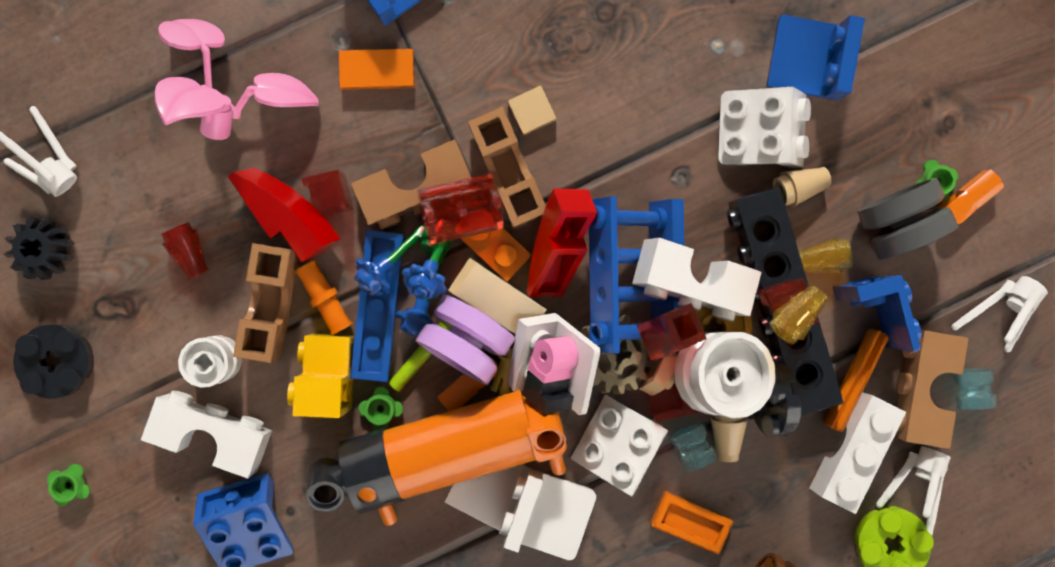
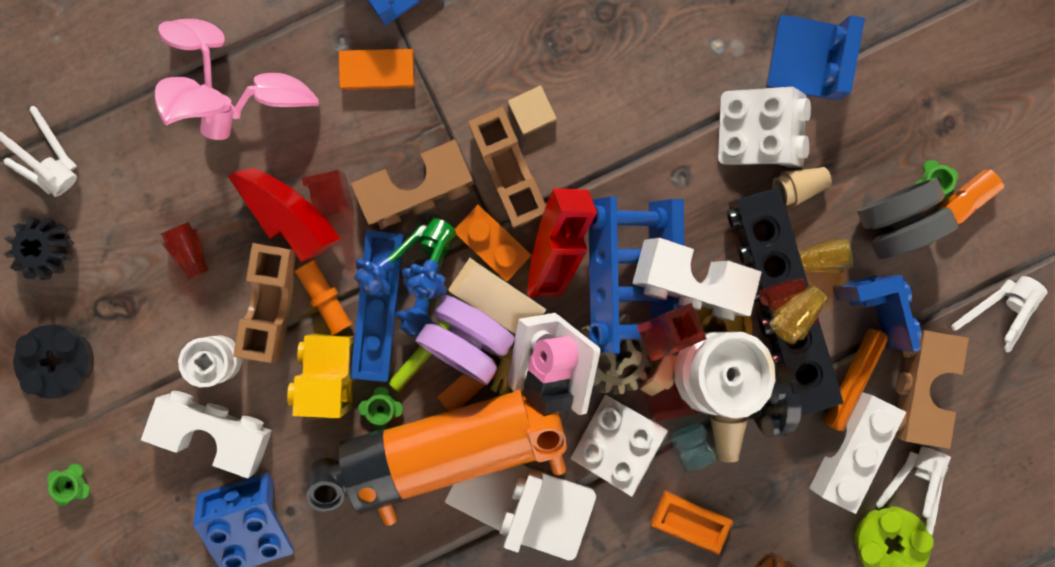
(460, 209): clear red hinge -> none
(975, 389): clear light blue wheel -> none

